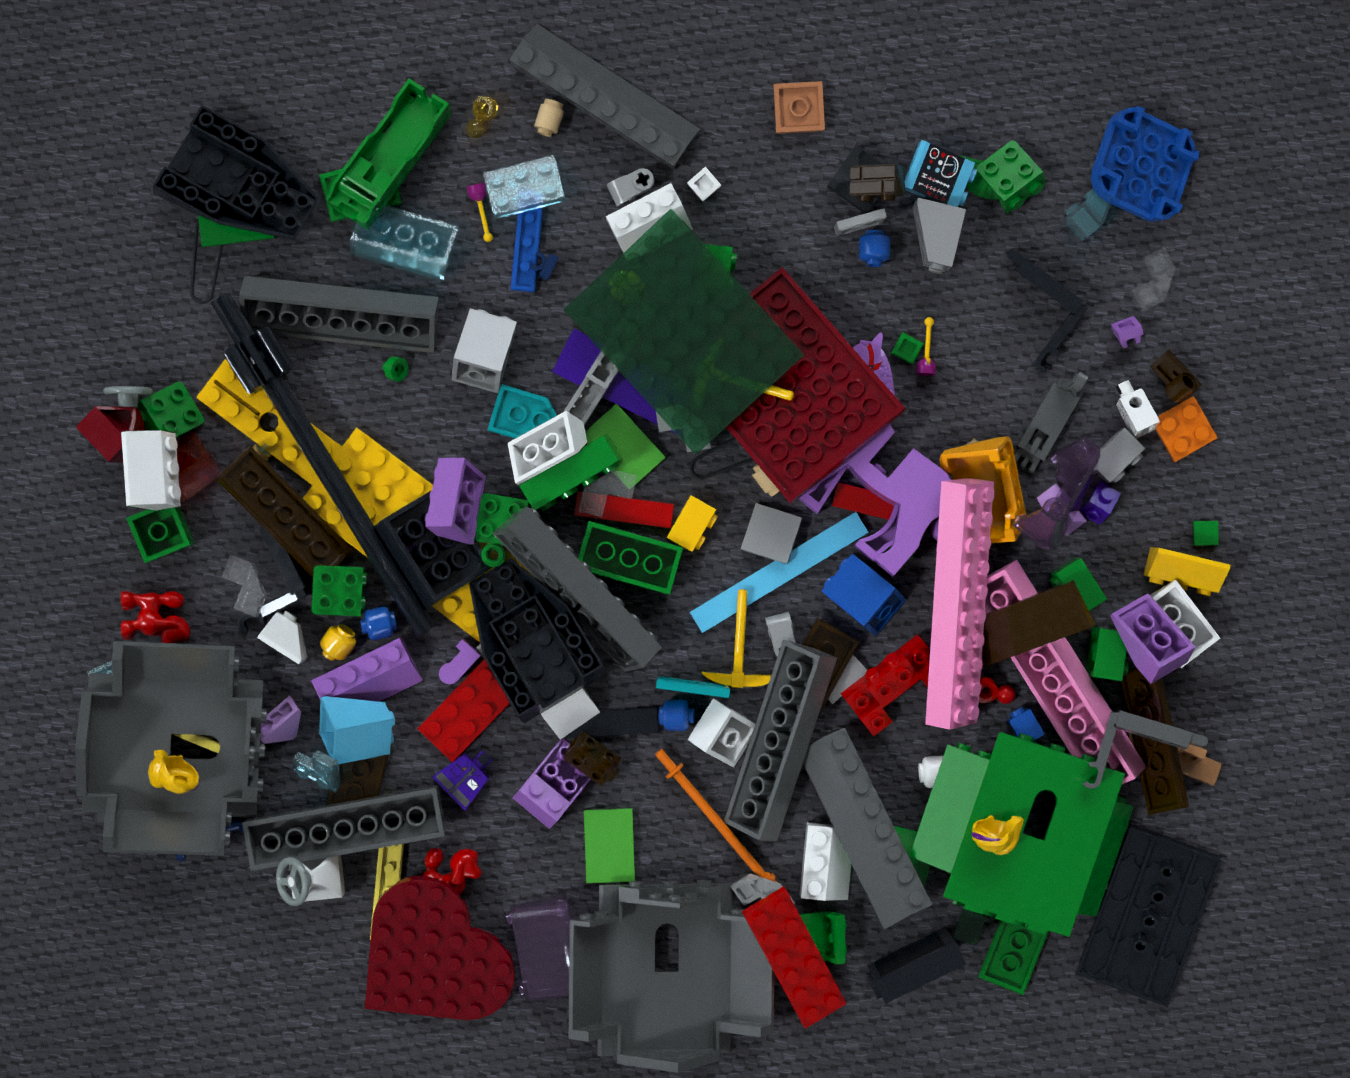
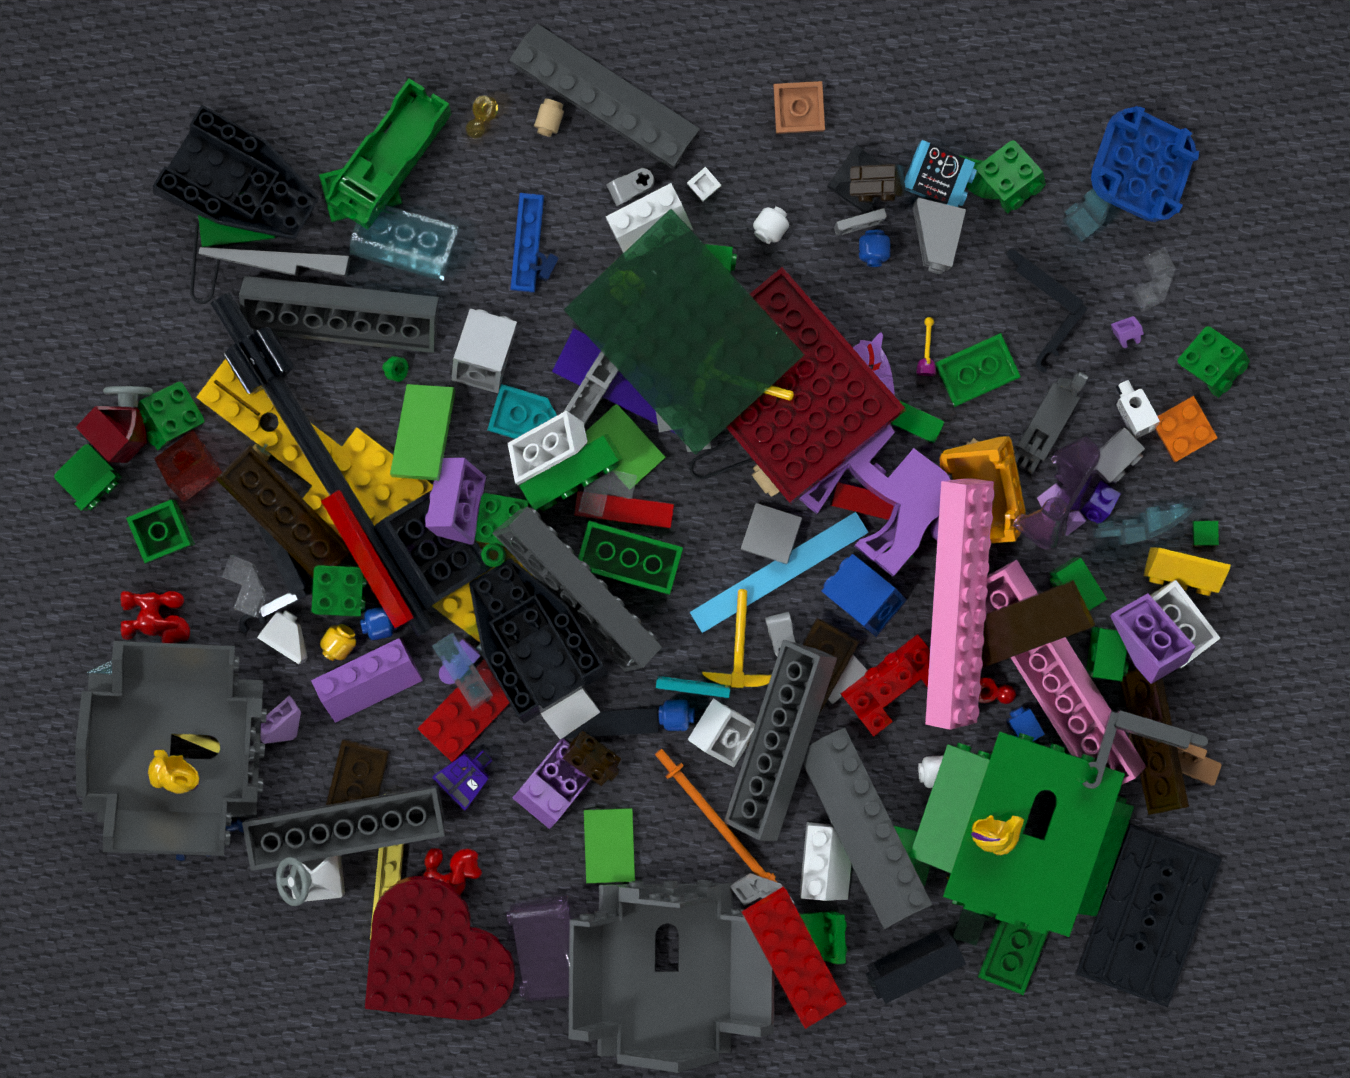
(87, 477): none -> green bracket
(151, 469): white slope -> none
(282, 261): none -> light grey slope
(319, 768): clear light blue plate -> none
(355, 728): medium azure slope -> none
(367, 559): none -> red tile
(422, 432): none -> bright green tile
(462, 671): none -> clear light blue slope
(477, 193): hinge -> none
(524, 186): clear light blue plate -> none
(692, 523): yellow brick -> none
(771, 225): none -> white head
(907, 348): green tile -> none
(919, 423): none -> green slope
(977, 370): none -> green tile
(1151, 524): none -> clear light blue slope
(1175, 374): dark brown plate -> none
(1214, 360): none -> green bracket

